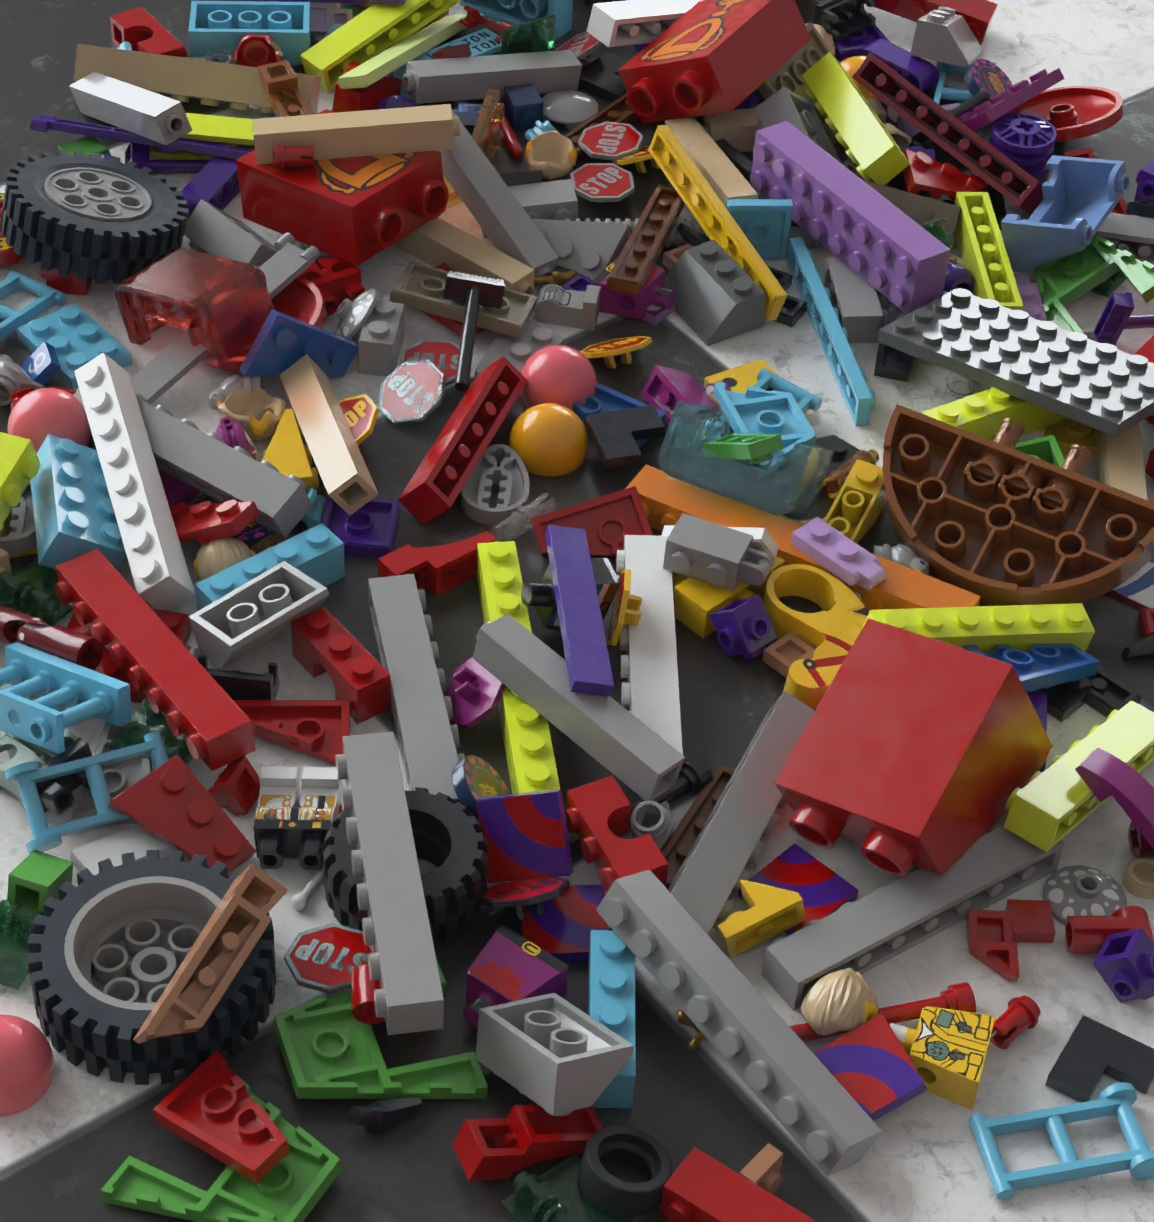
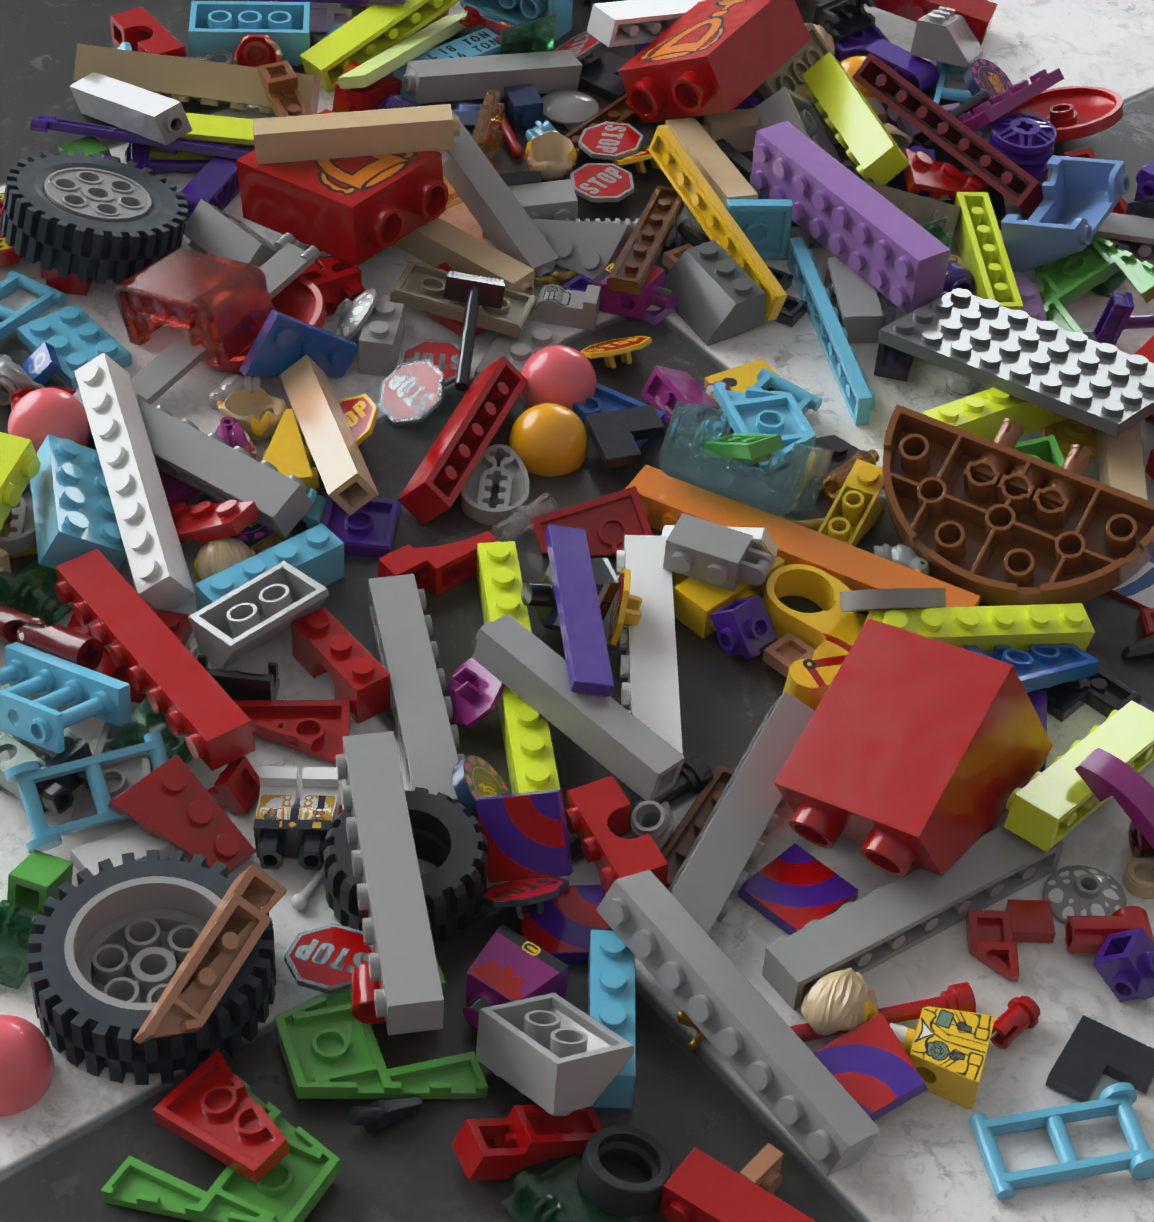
(291, 156): red pin -> none
(452, 52): dark red plate -> none
(768, 914): yellow slope -> none
(838, 554): lavender hinge -> none
(892, 599): none -> light grey piece

